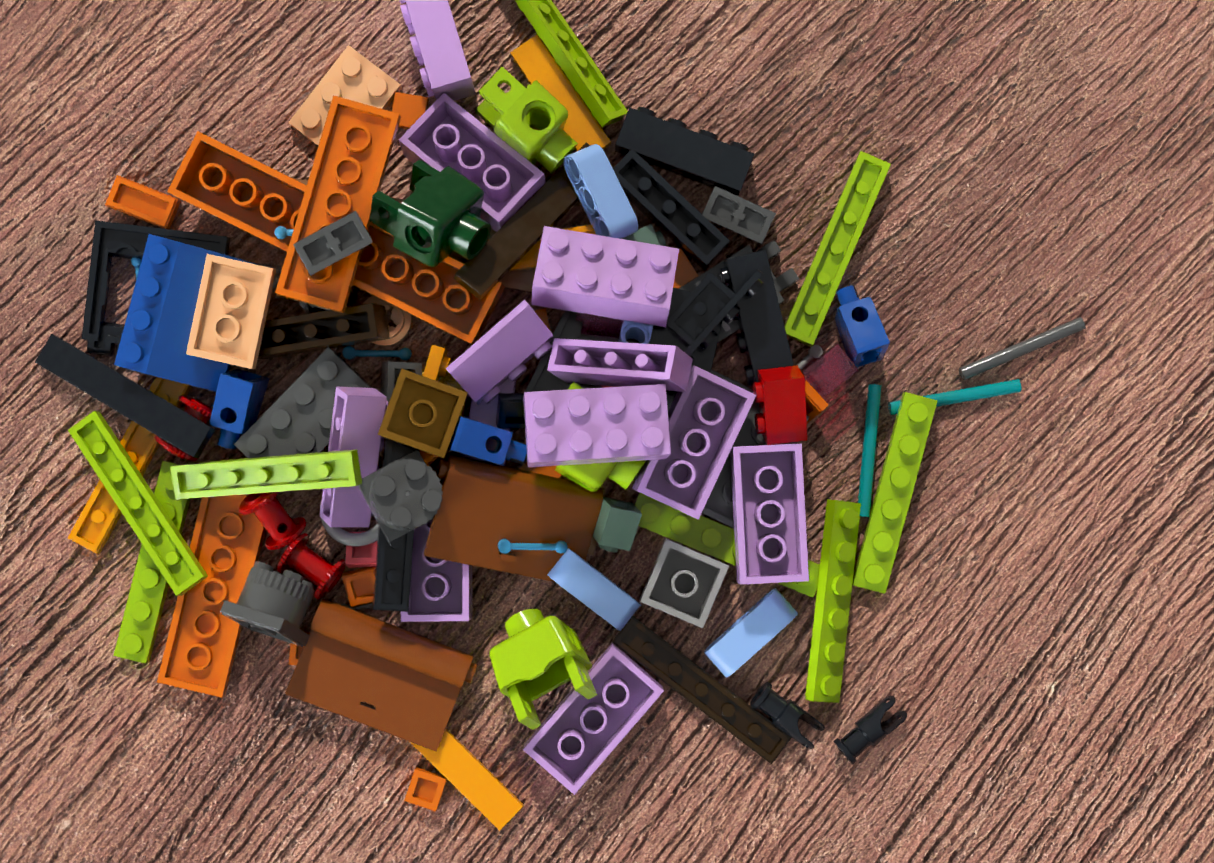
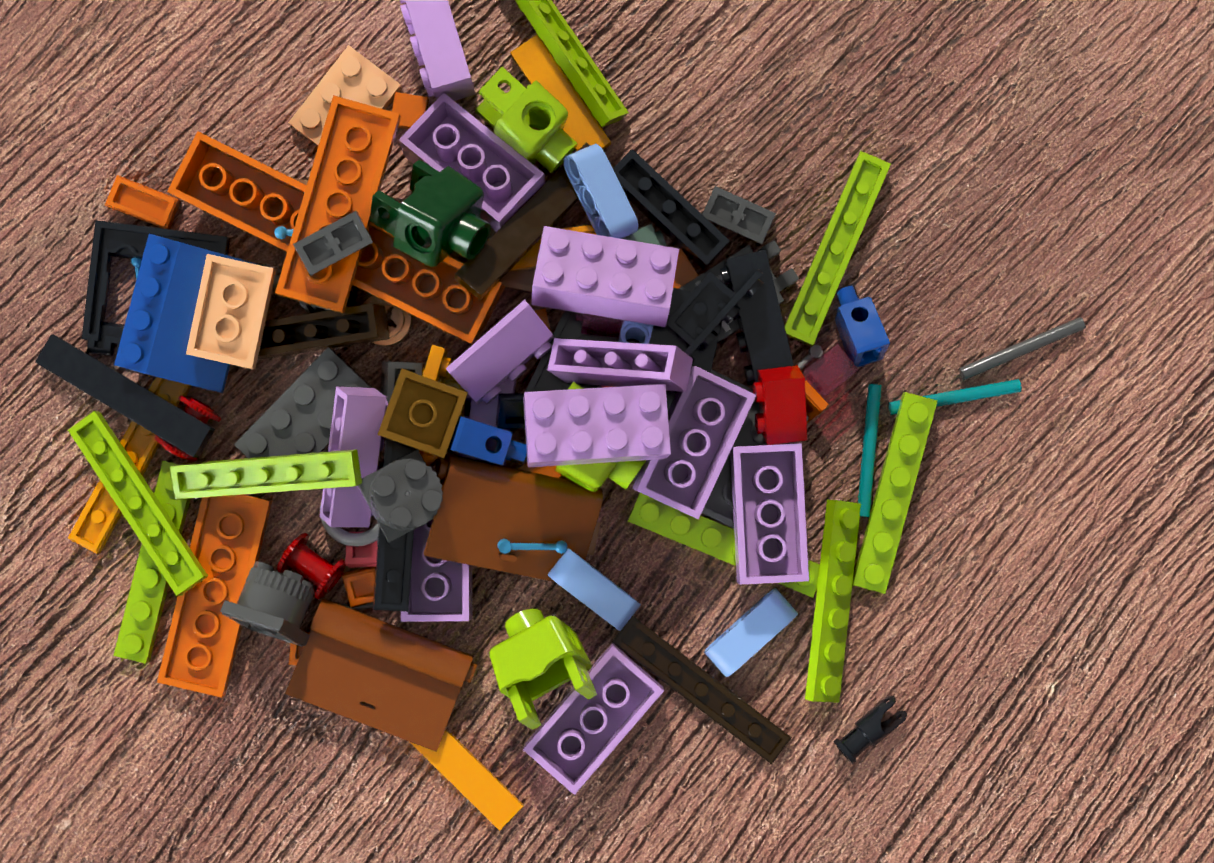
(240, 393): blue torso -> none
(271, 514): red hose -> none
(350, 353): dark azure hinge -> none
(426, 789): orange tile -> none
(616, 525): sand green brick -> none
(684, 151): black brick -> none
(684, 583): light grey brick -> none
(784, 713): black piece -> none

